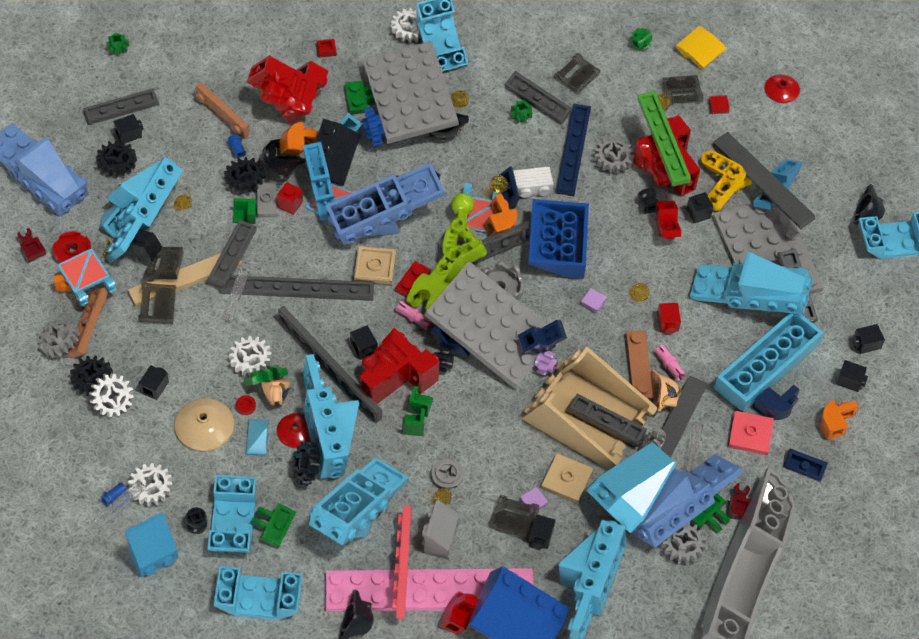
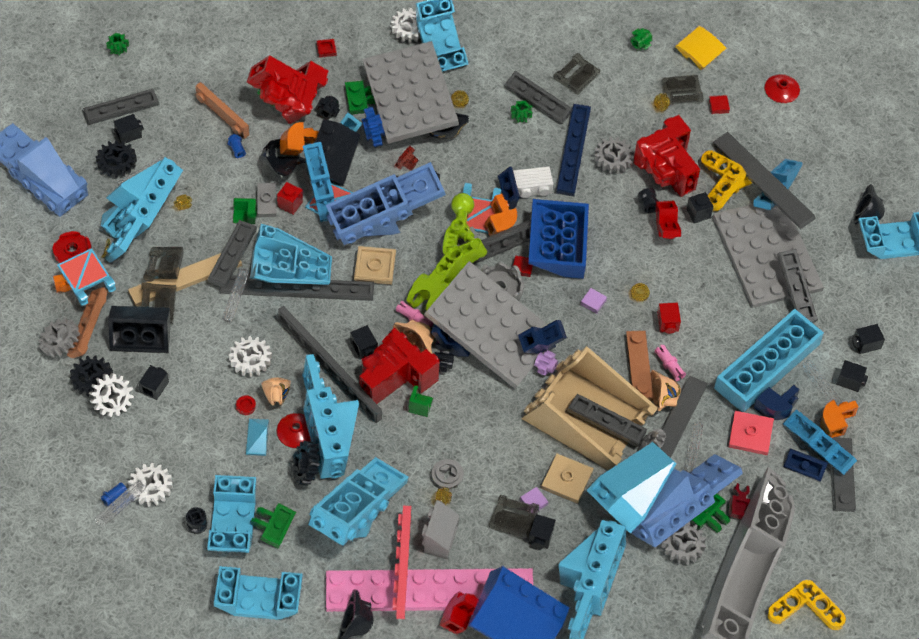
(31, 246): dark red plate -> none
(139, 329): none -> black slope
(146, 245): black brick -> none
(151, 545): dark azure slope -> none
(208, 433): tan dish -> none
(244, 175): black gear -> none
(267, 375): green hinge -> none
(287, 259): none -> medium azure wedge
(328, 106): none -> black gear
(407, 159): none -> clear red tile
(410, 277): red plate -> none
(414, 424): green panel -> none
(417, 334): none -> light nougat hat
(498, 184): clear yellow plate -> none
(522, 263): none -> red tile
(664, 138): bright green plate -> none
(754, 286): medium azure wedge -> none
(805, 598): none -> yellow beam
(820, 442): none -> dark azure slope
(844, 484): none -> dark grey plate

